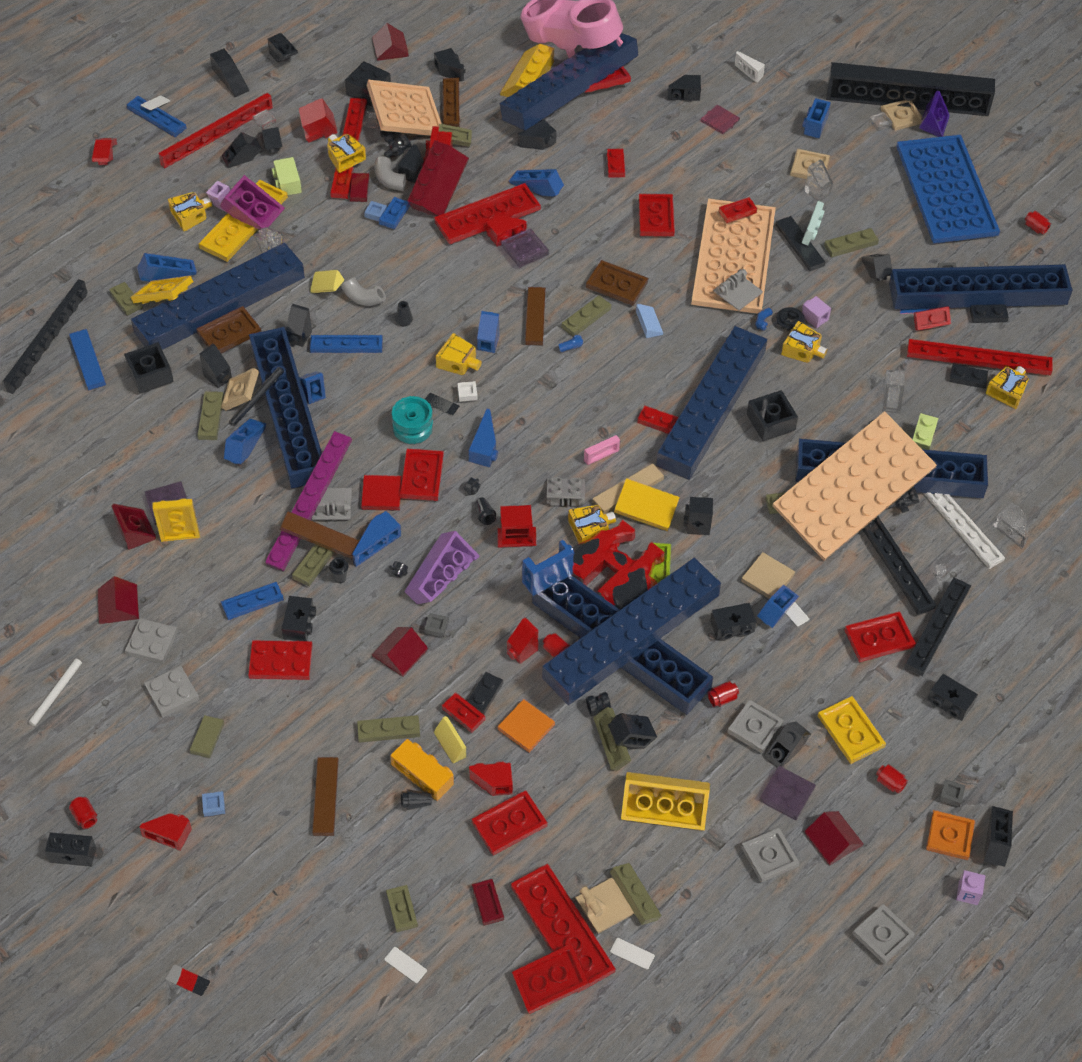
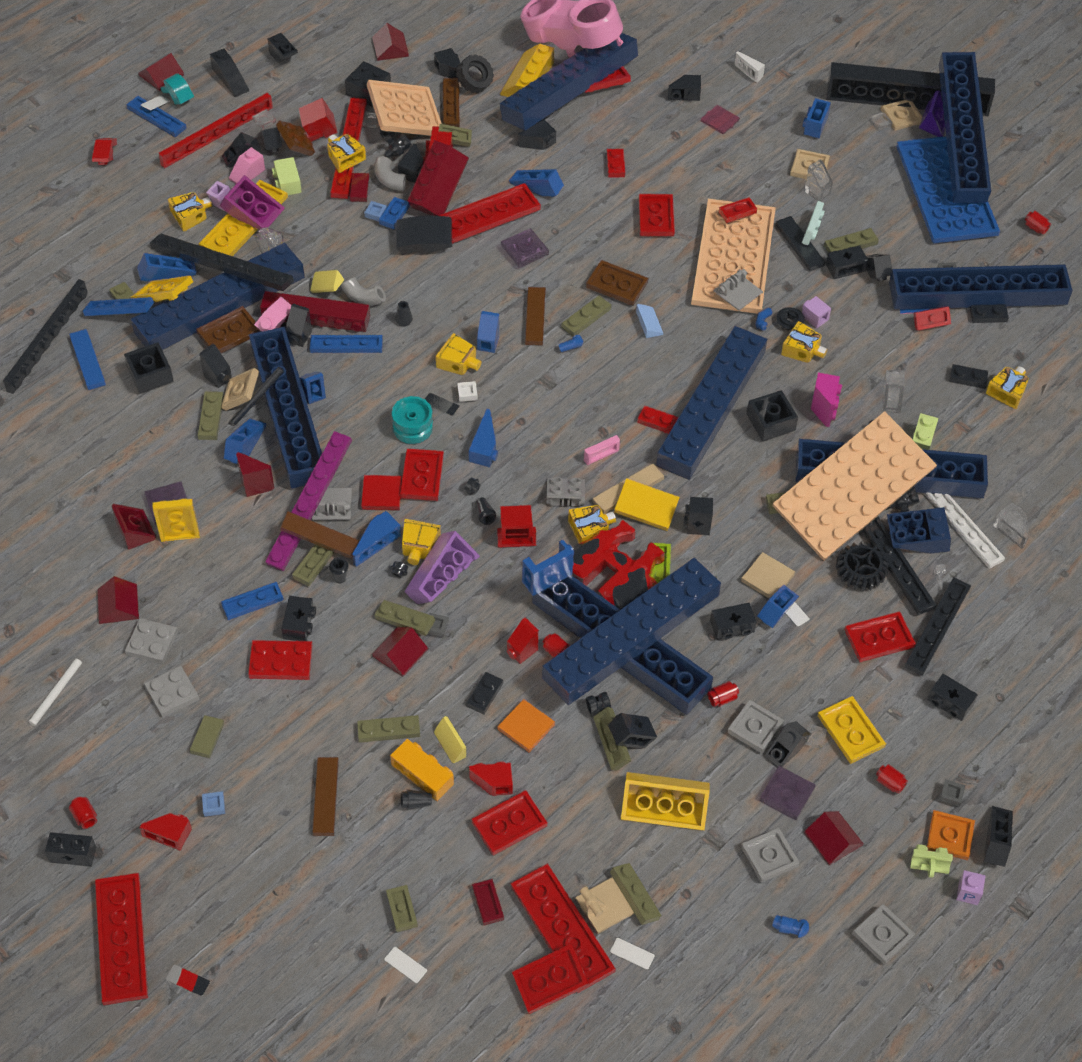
(118, 306): none -> blue tile
(121, 939): none -> red plate
(161, 70): none -> dark red slope
(177, 88): none -> teal brick
(222, 262): none -> black plate
(248, 164): none -> bright pink slope
(255, 475): none -> dark red slope
(274, 315): none -> bright pink slope
(295, 138): none -> reddish brown plate
(325, 311): none -> dark red brick
(404, 617): none -> olive plate
(418, 539): none -> yellow torso
(423, 234): none -> black slope
(463, 712): red plate -> none
(482, 65): none -> black tyre
(504, 227): red slope -> none
(790, 925): none -> blue arm
(826, 397): none -> dark pink slope
(846, 262): none -> black brick
(863, 571): none -> black gear
(920, 530): none -> dark blue slope
(931, 861): none -> yellowish green hips
(964, 127): none -> dark blue brick
(979, 356): red plate -> none

